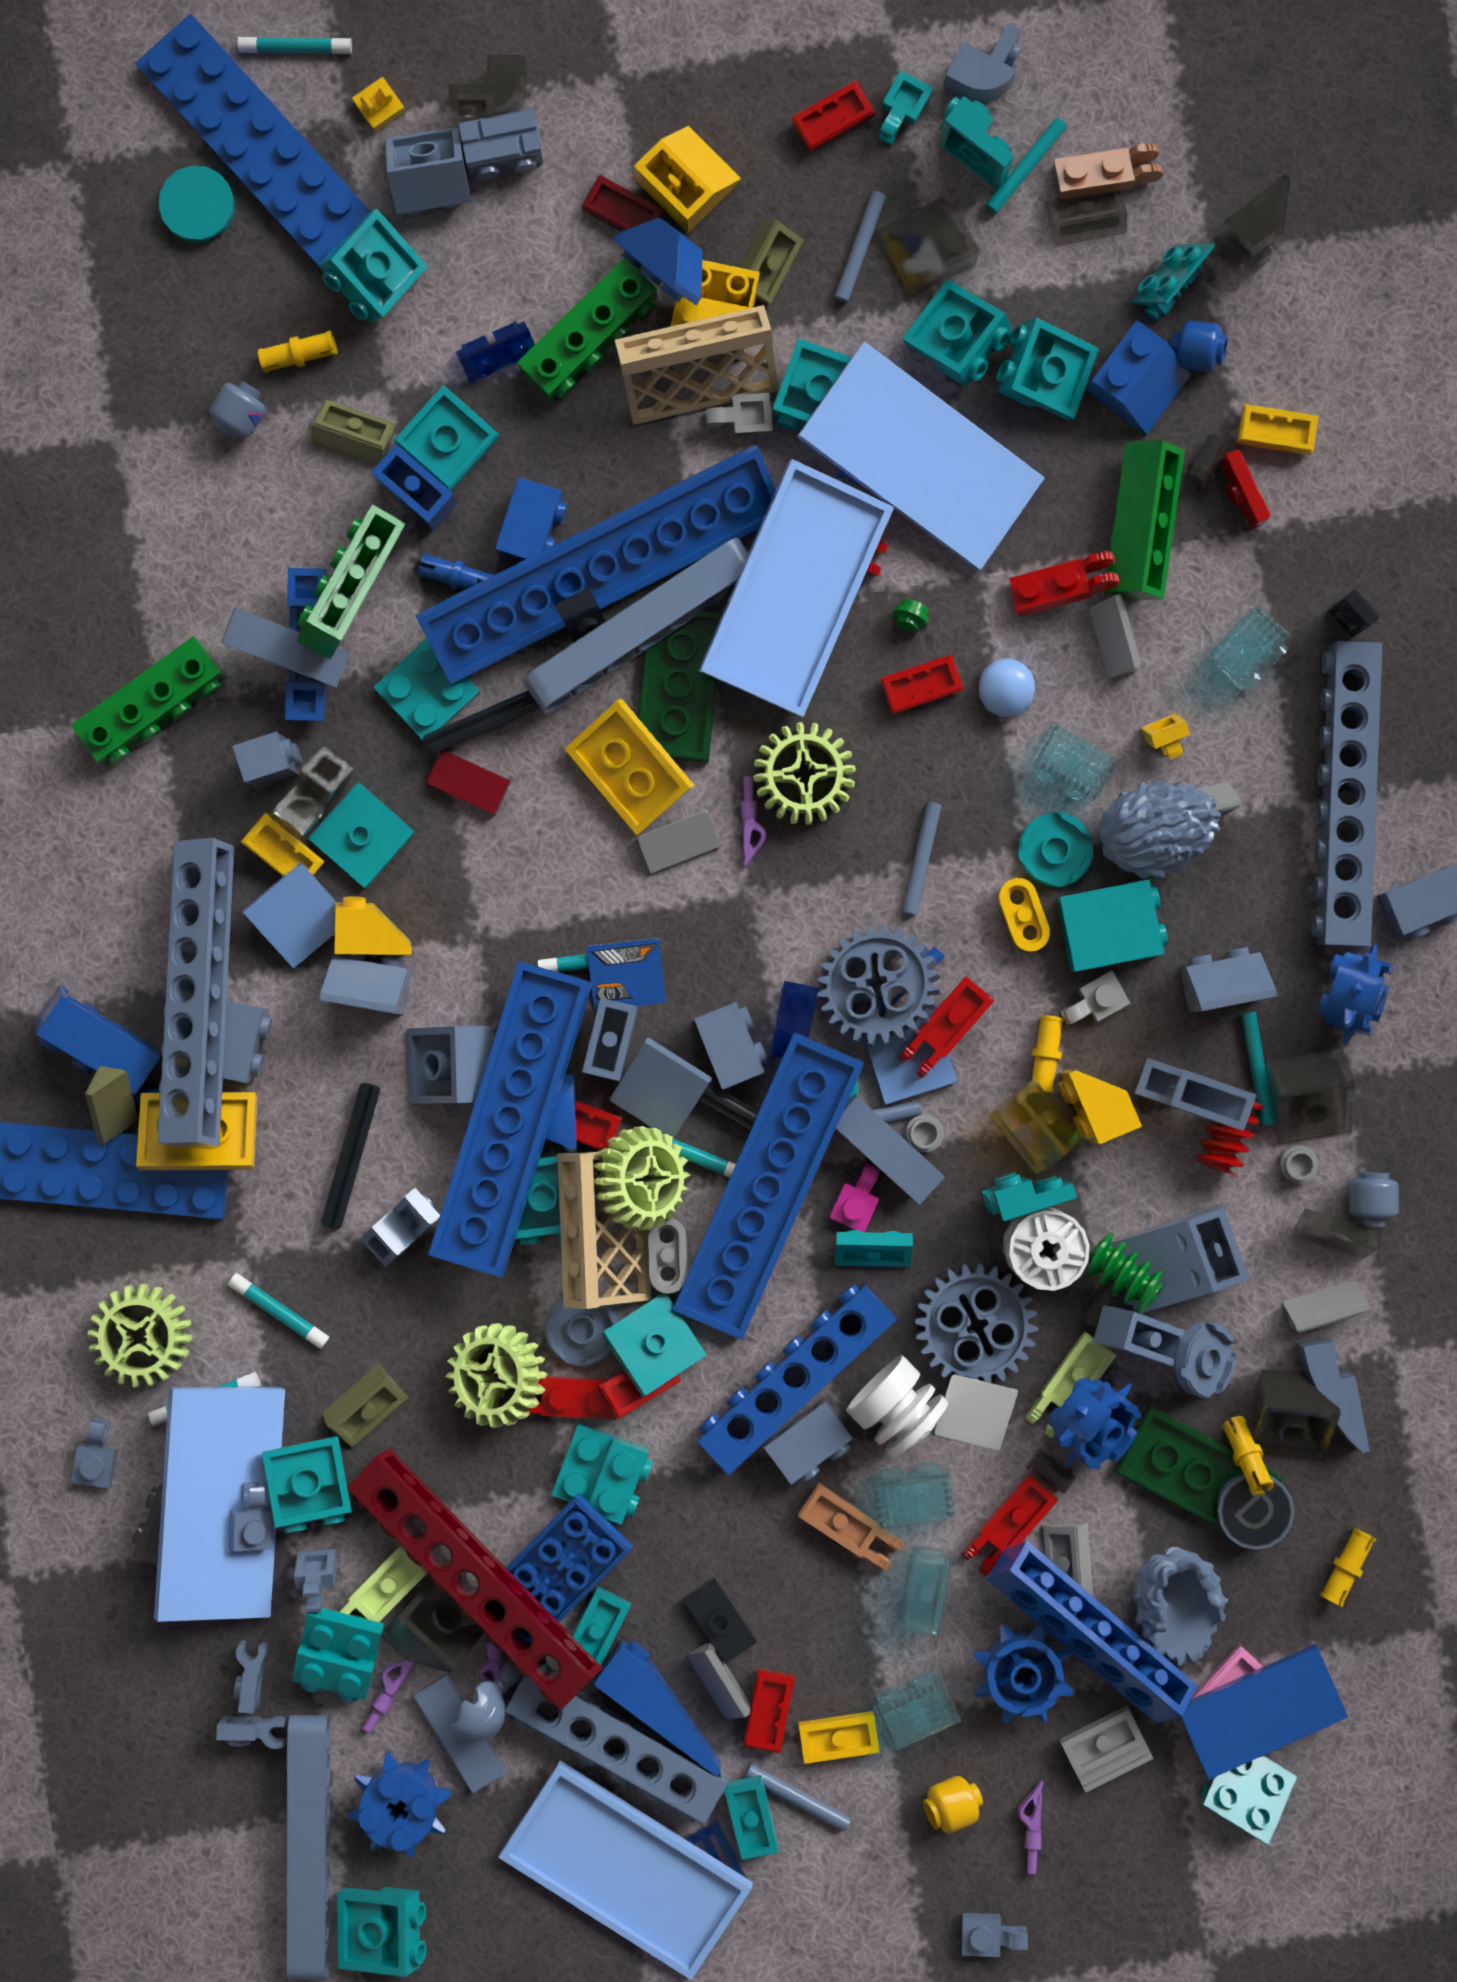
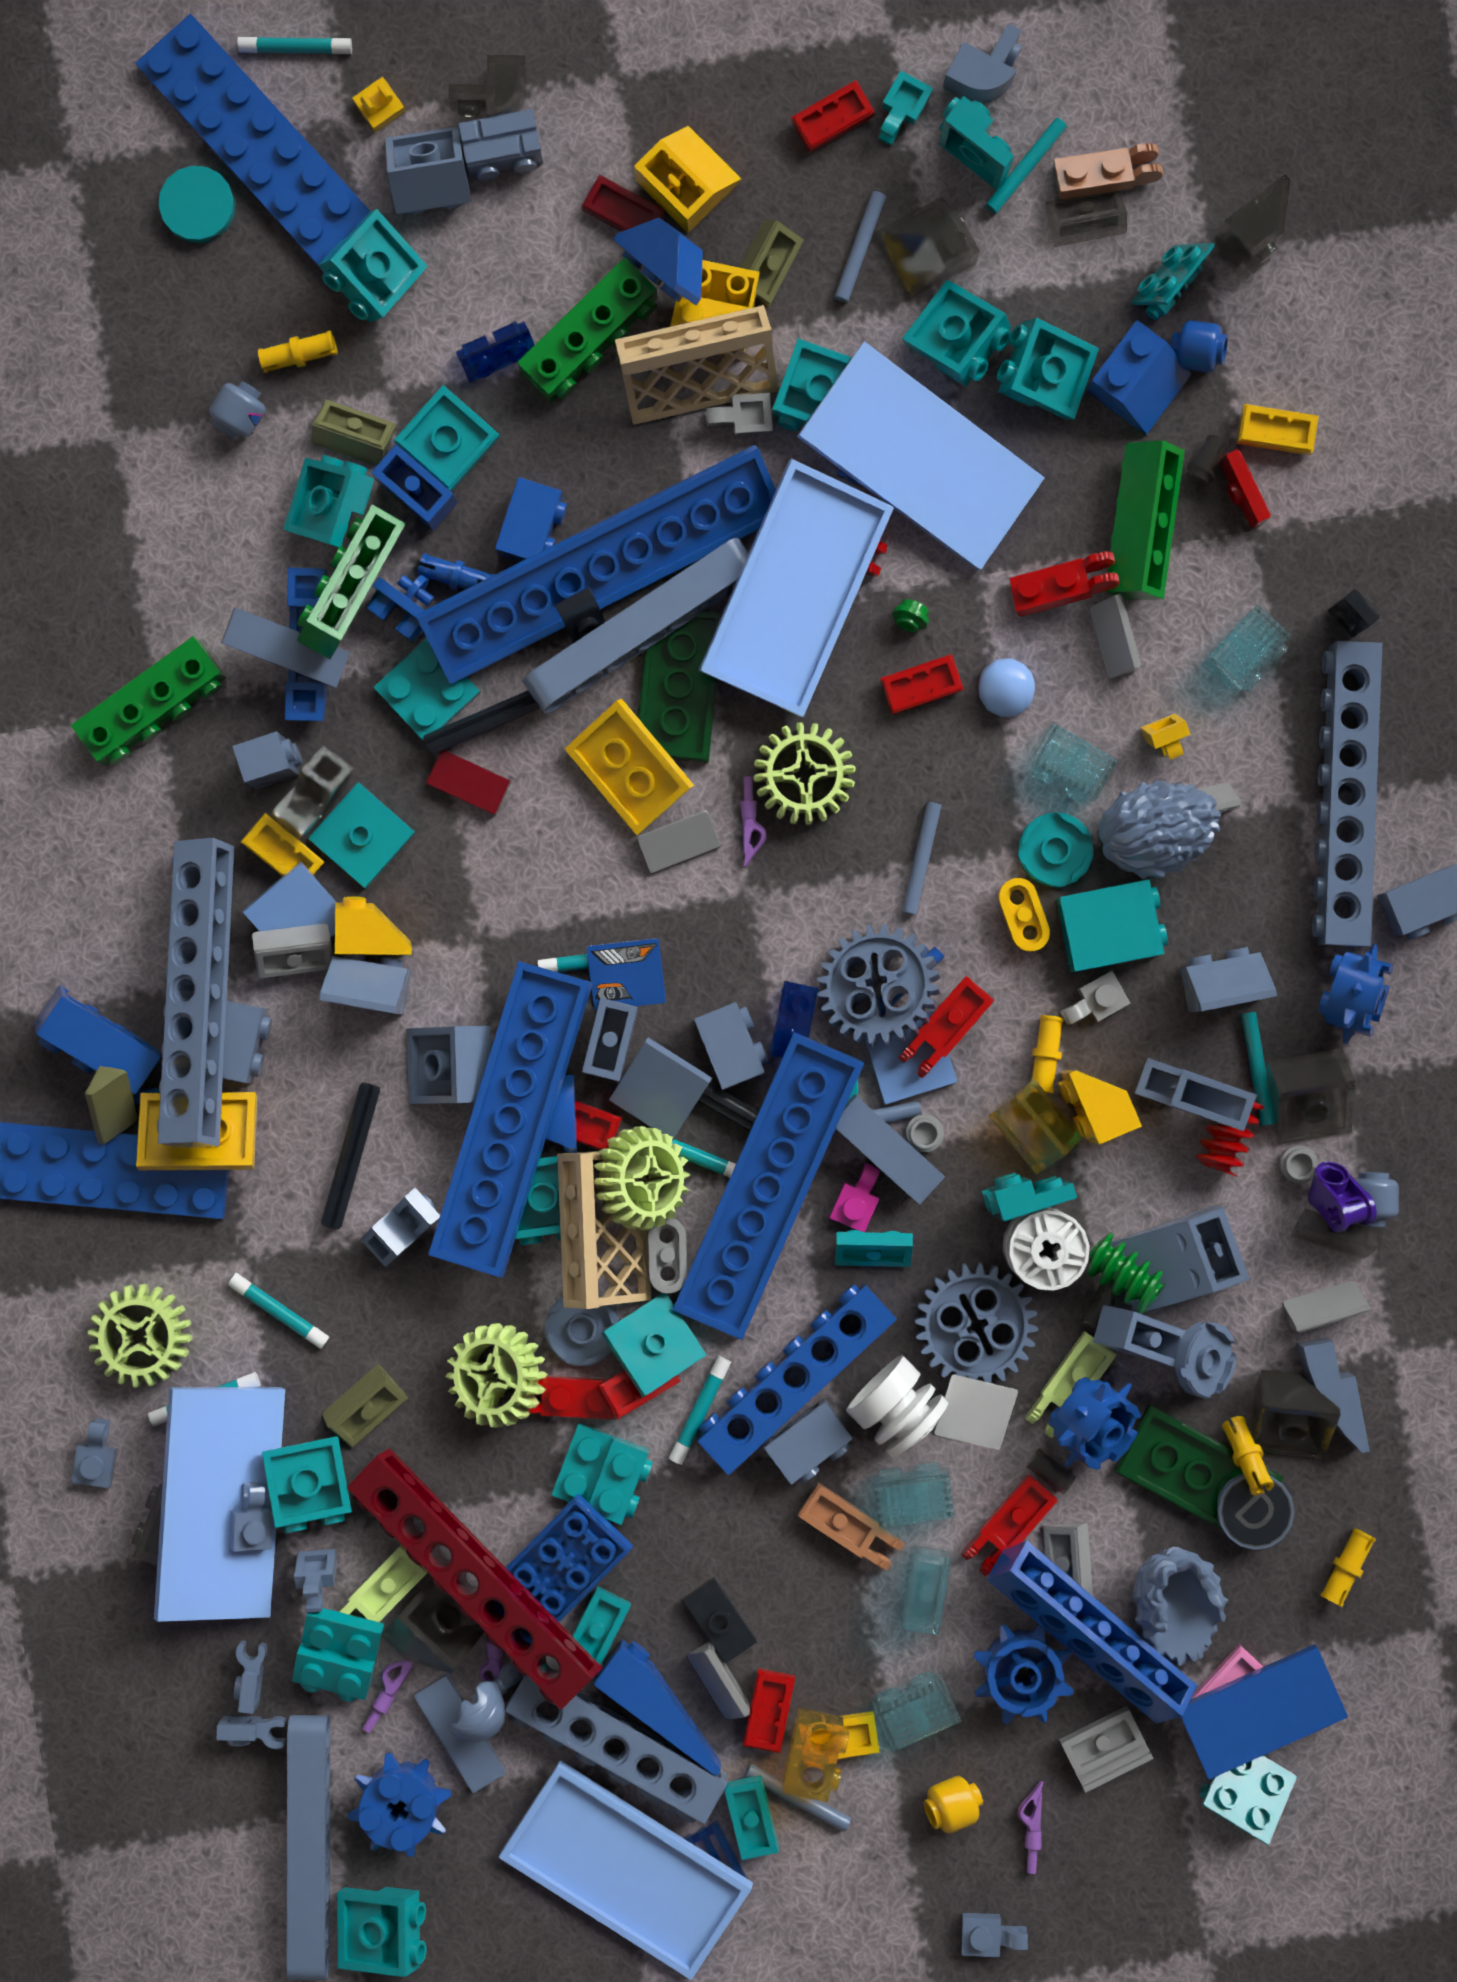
(292, 950): none -> light grey slope
(326, 499): none -> teal plate
(388, 597): none -> blue hips
(699, 1410): none -> teal bar
(805, 1754): none -> clear yellow brick
(1340, 1197): none -> dark purple piece

